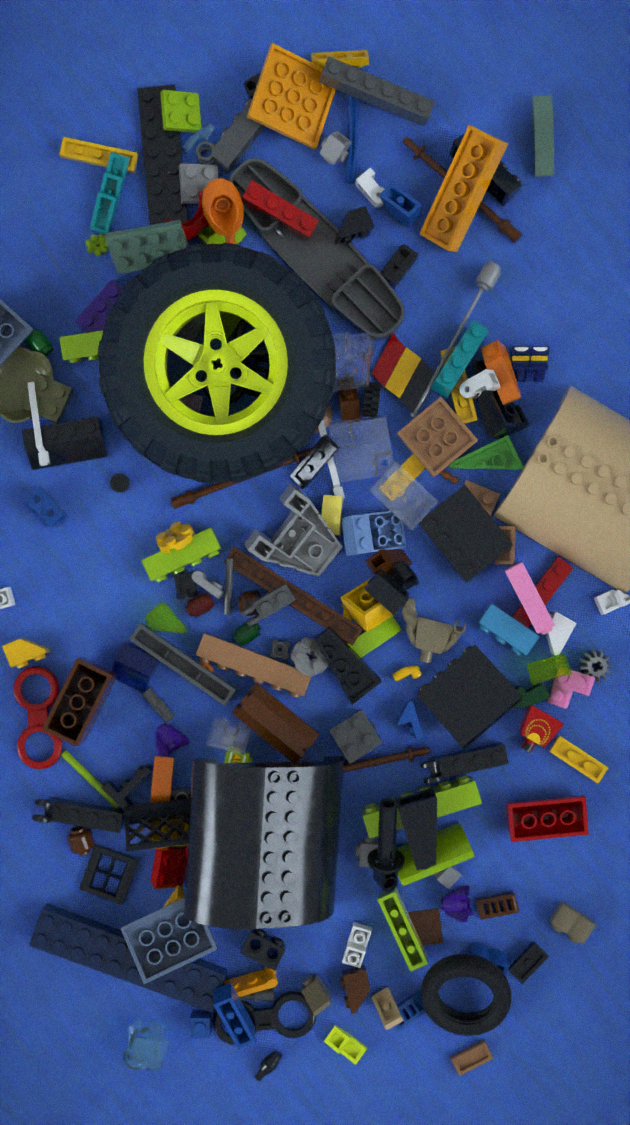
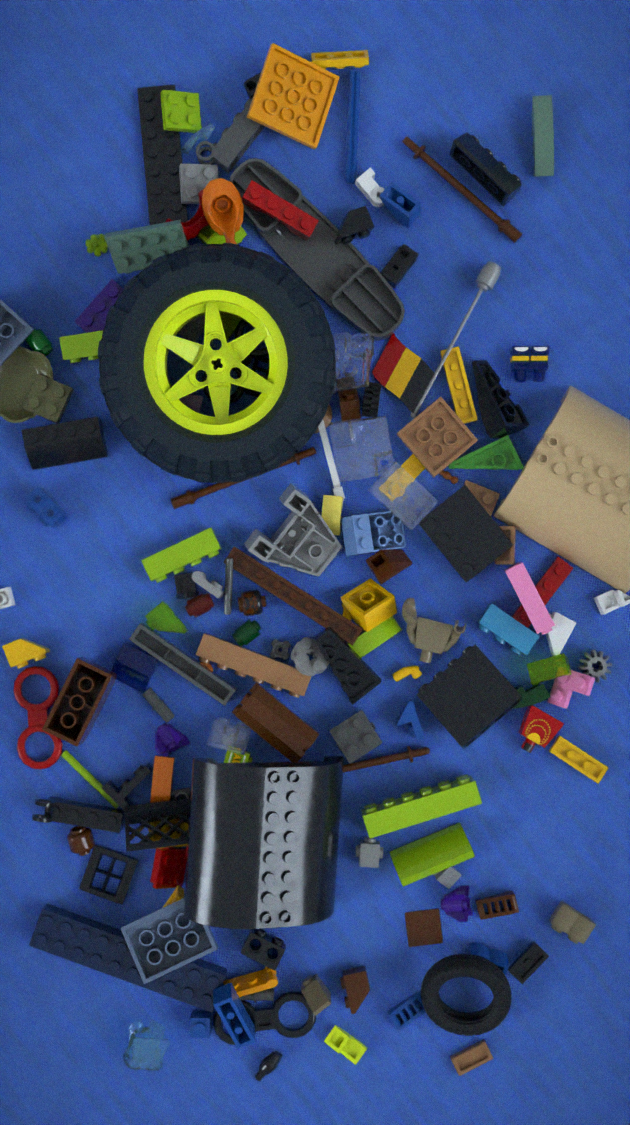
(43, 455): white piece -> none
(93, 153): yellow plate -> none
(110, 192): teal slope -> none
(120, 483): black tile -> none
(175, 537): yellow plate -> none
(269, 603): dark grey hinge -> none
(314, 461): black plate -> none
(335, 148): light grey brick -> none
(356, 945): white slope -> none
(376, 91): dark grey brick -> none
(385, 859): black piece -> none
(387, 591): black hinge -> none
(387, 1008): tan plate -> none
(403, 929): lime brick -> none
(404, 575): black piece -> none
(419, 822): black slope -> none
(459, 359): teal arch -> none
(463, 188): light orange arch -> none
(465, 761): black hinge -> none
(475, 385): white leg -> none
(497, 359): orange slope -> none
(547, 818): red brick -> none

